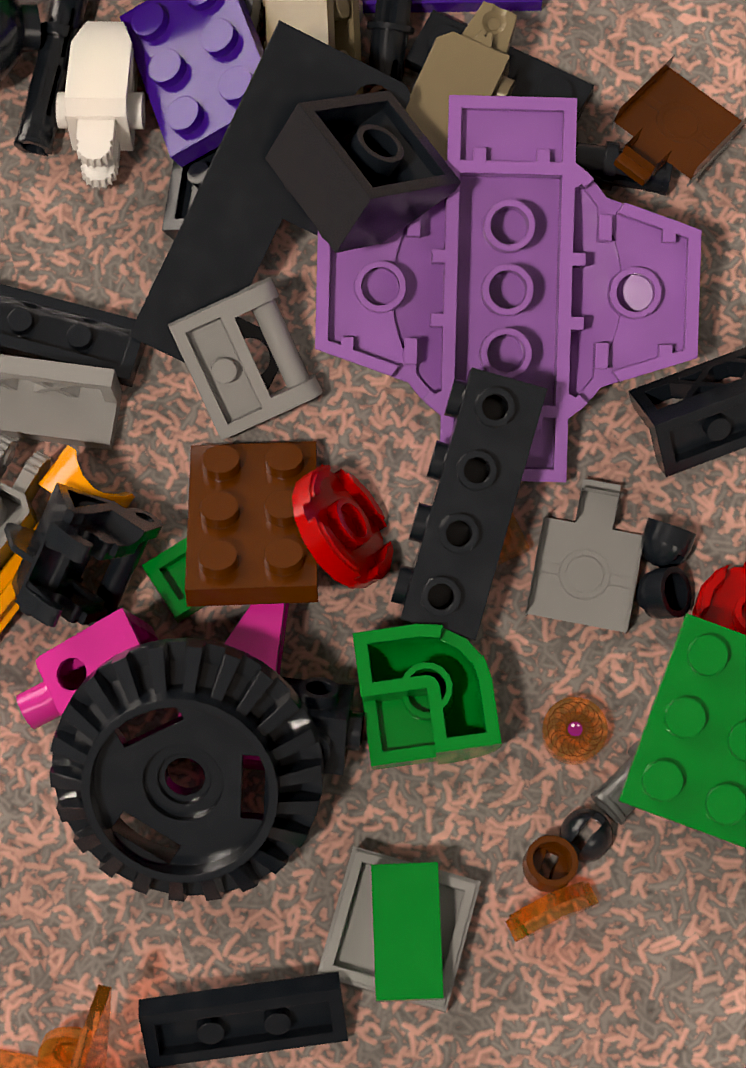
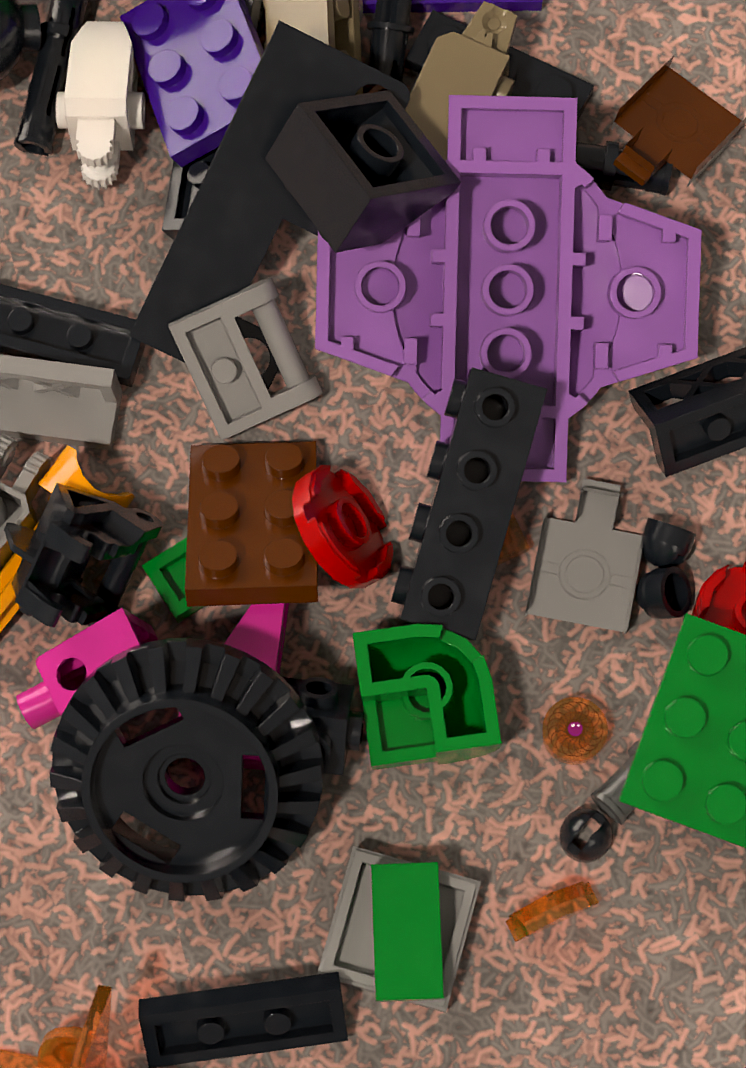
(563, 869): reddish brown hinge -> none

